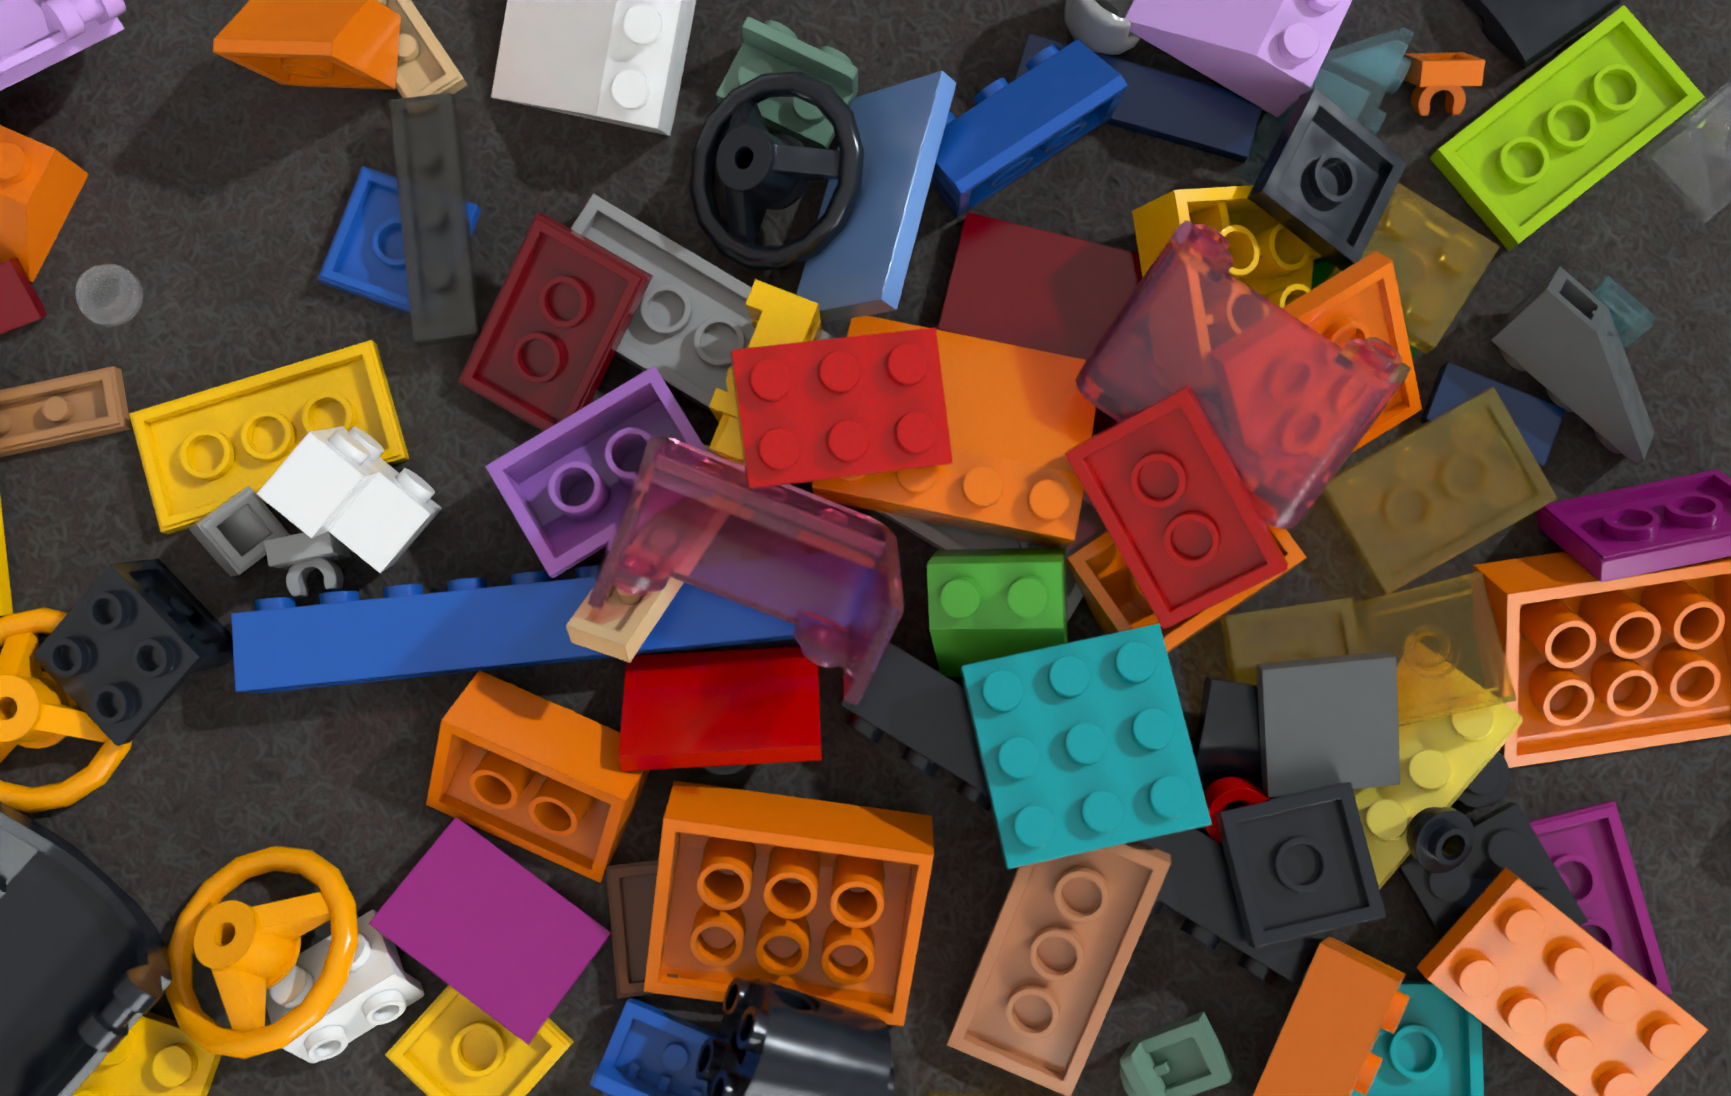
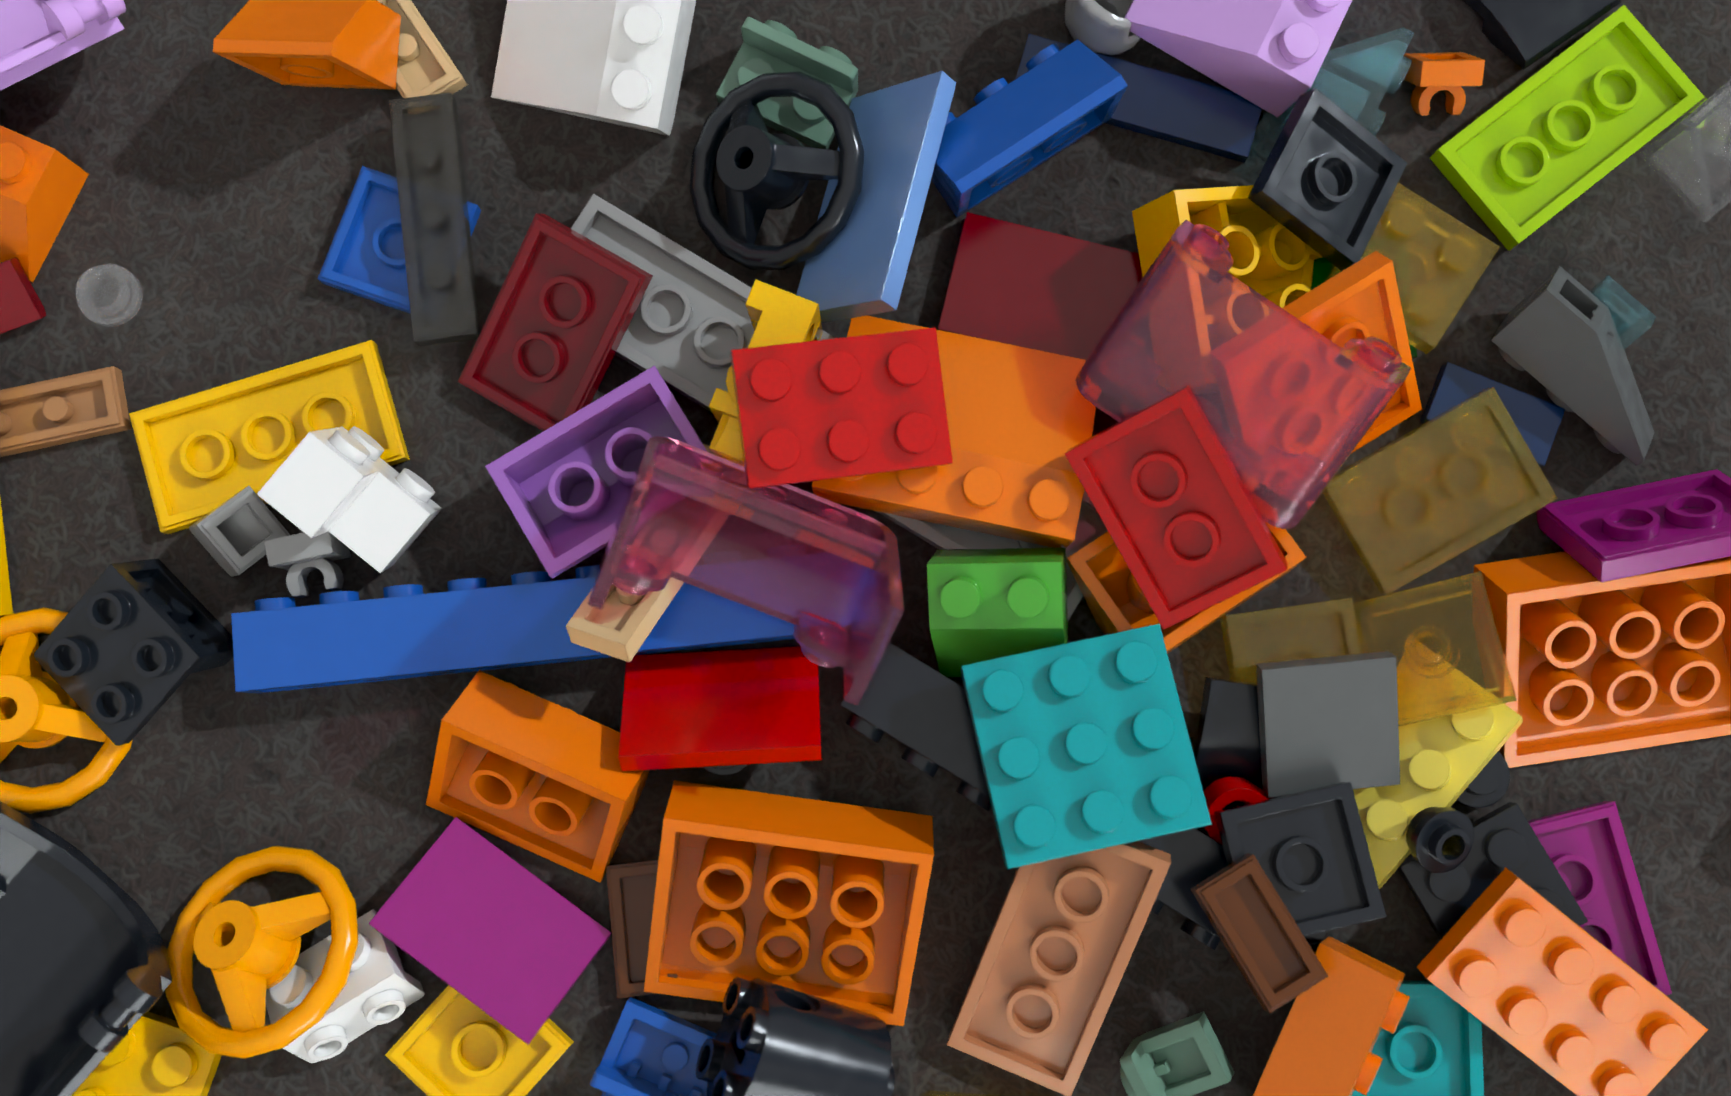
(1259, 932): none -> reddish brown tile

